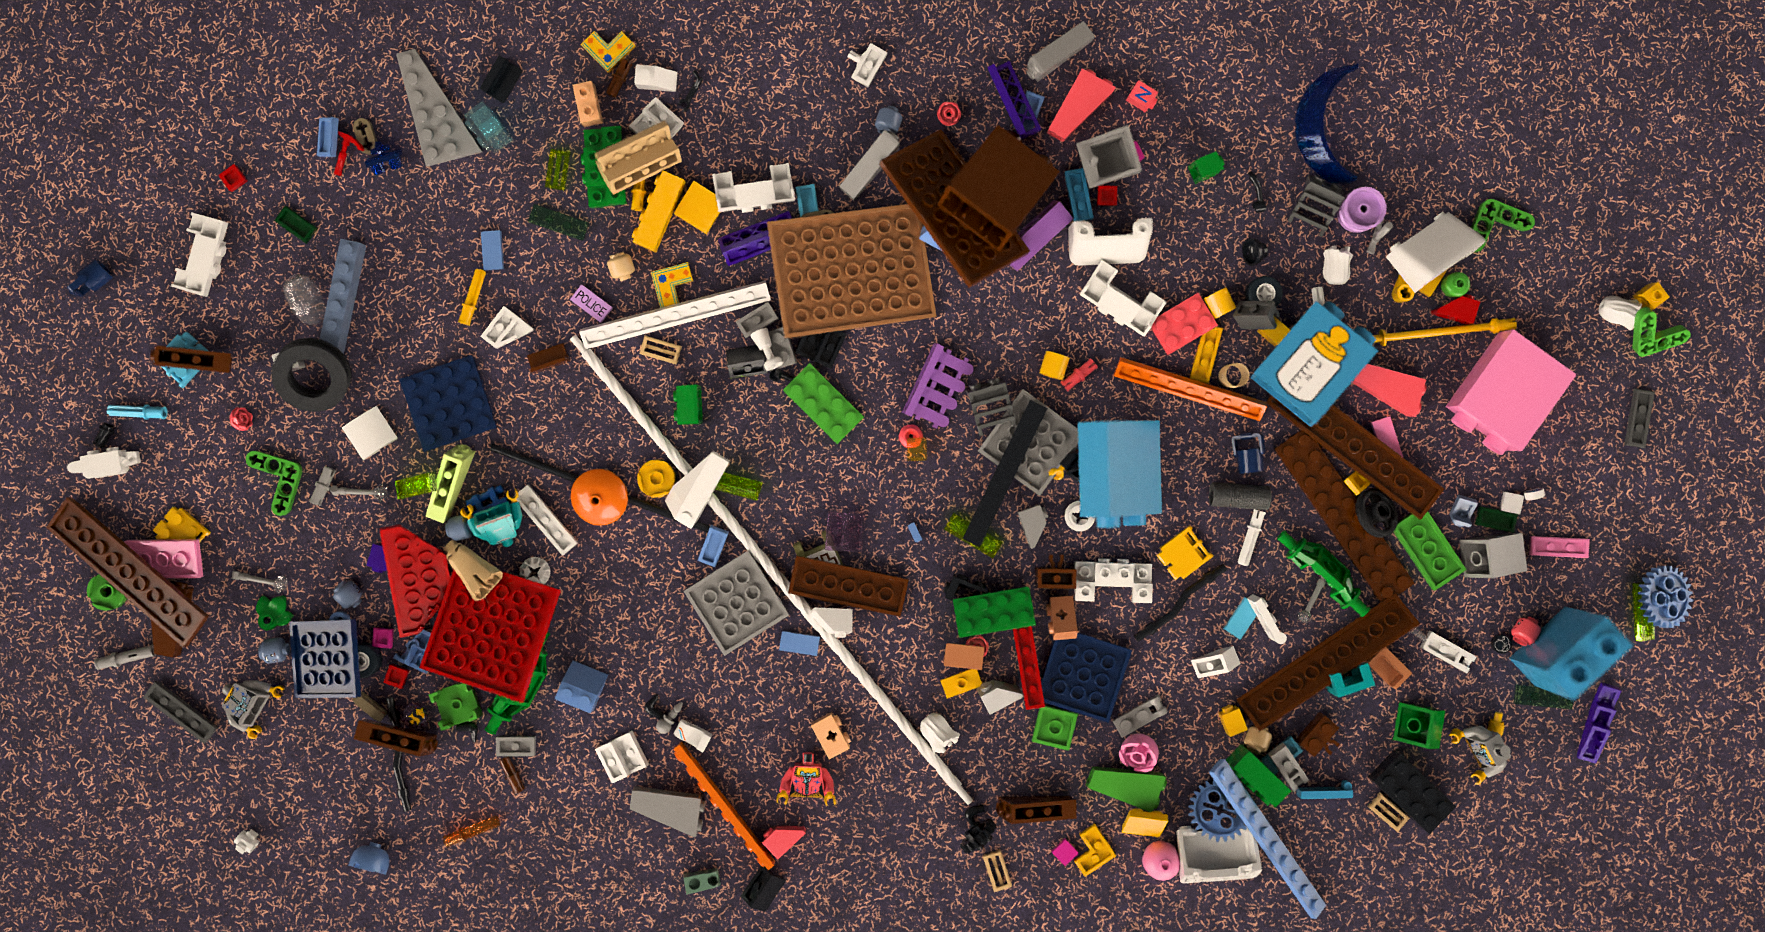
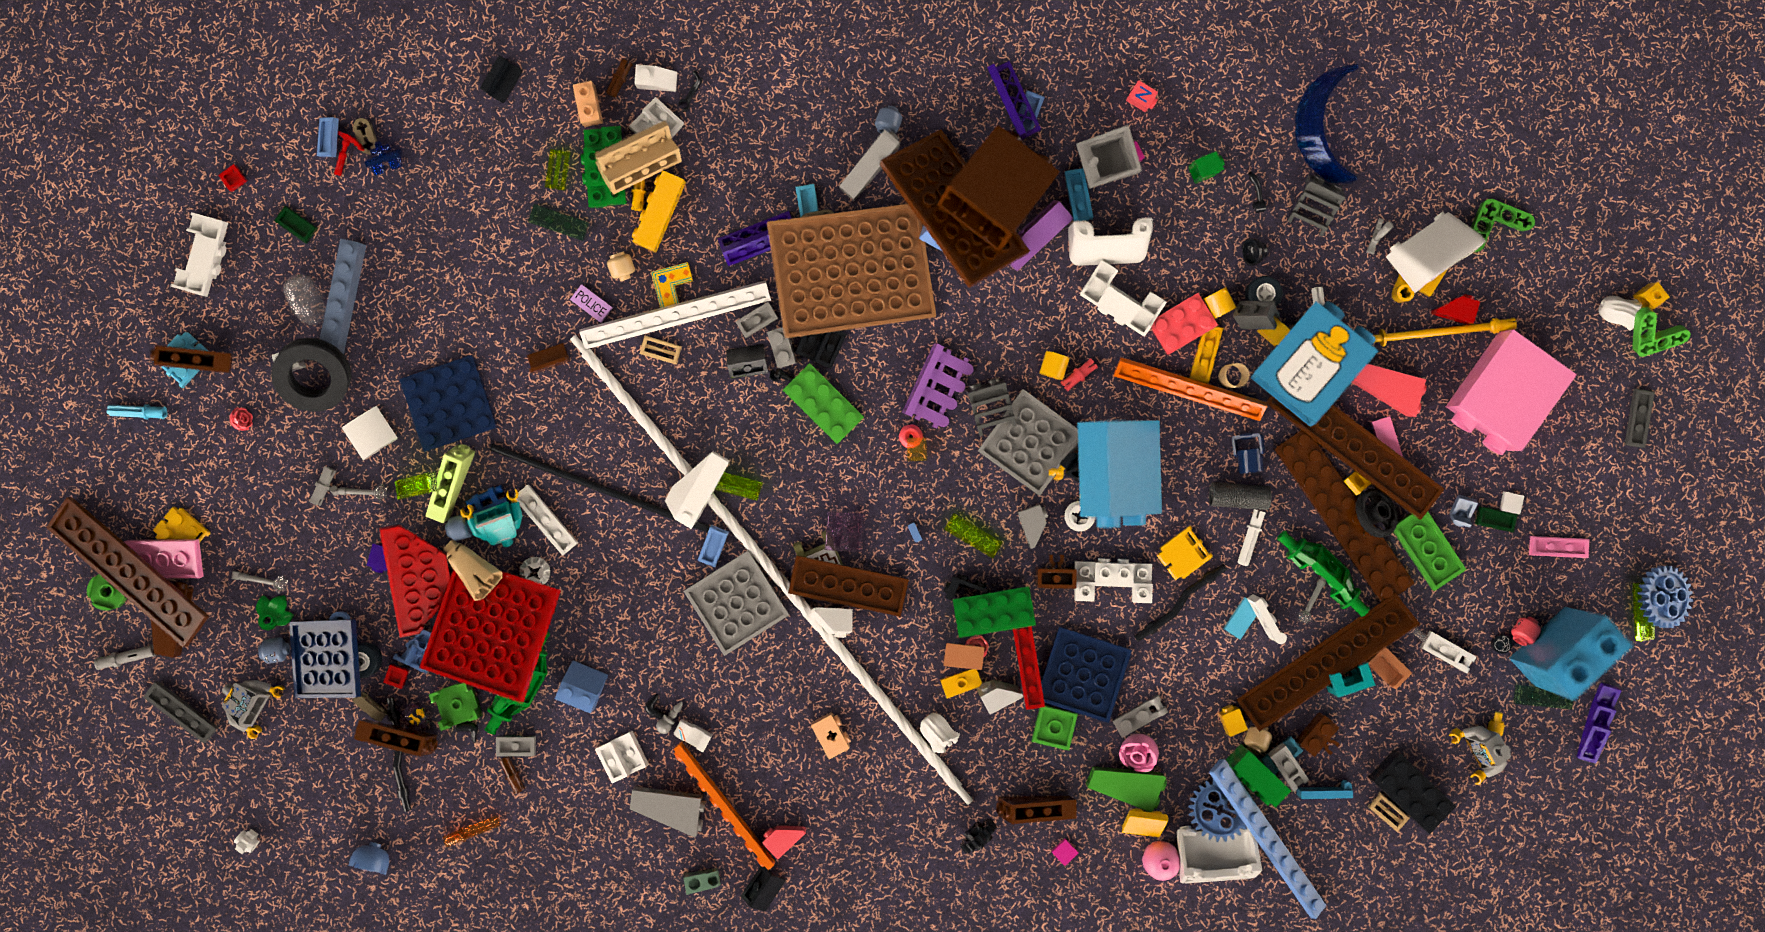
(94, 277): dark blue piece -> none
(103, 435): black pin -> none
(104, 464): white hinge -> none
(283, 472): bright green beam -> none
(347, 594): sand blue head -> none
(383, 637): dark pink tile -> none
(437, 123): light grey wing -> none
(472, 297): yellow axle -> none
(488, 128): clear light blue brick -> none
(492, 250): medium blue tile -> none
(505, 328): white wing -> none
(608, 54): yellow tile -> none
(609, 491): orange dish -> none
(660, 482): yellow tile -> none
(688, 404): green slope -> none
(698, 207): yellow tile -> none
(755, 194): white bracket -> none
(762, 340): white piece -> none
(799, 643): medium blue tile -> none
(807, 780): torso -> none
(867, 64): white plate -> none
(948, 107): coral plate -> none
(972, 811): black animal -> none
(992, 855): tan tile -> none
(1004, 473): black tile -> none
(1059, 51): light grey slope -> none
(1063, 607): nougat brick -> none
(1082, 100): coral slope -> none
(1098, 853): yellow tile -> none
(1107, 195): red plate -> none
(1216, 662): white slope -> none
(1337, 265): white piece -> none
(1370, 202): lavender wheel -> none
(1419, 725): green slope -> none
(1455, 284): bright green head -> none
(1493, 555): light grey slope -> none
(1534, 494): white tile -> none

